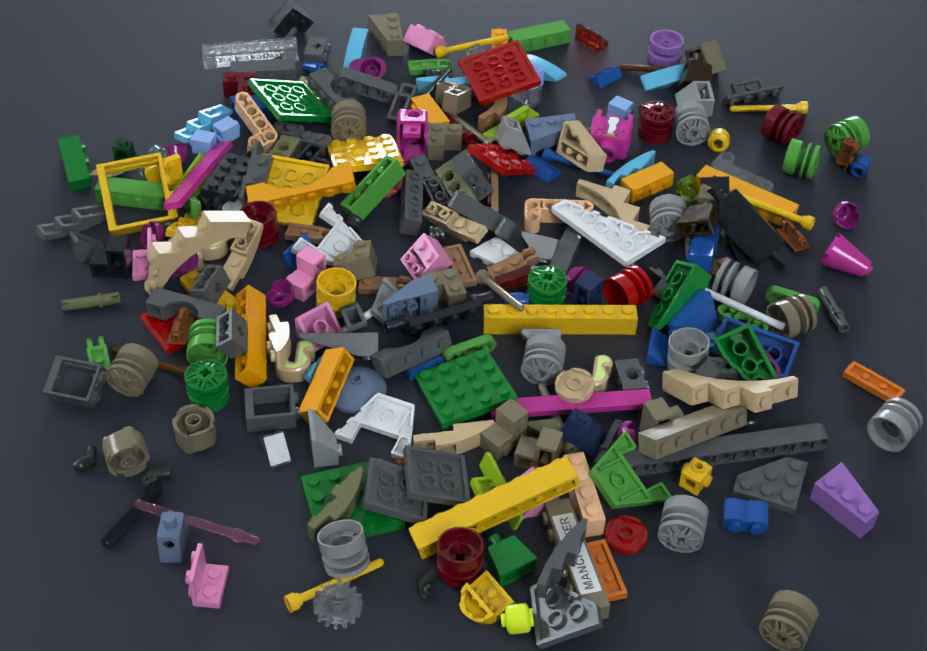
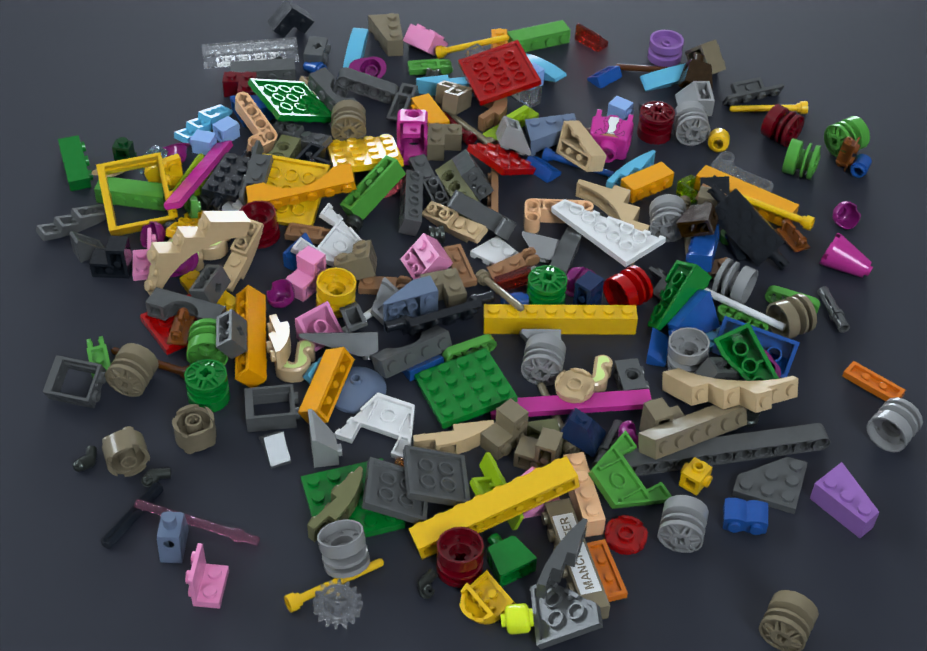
(91, 301): olive pin -> none
(440, 78): black bar -> none

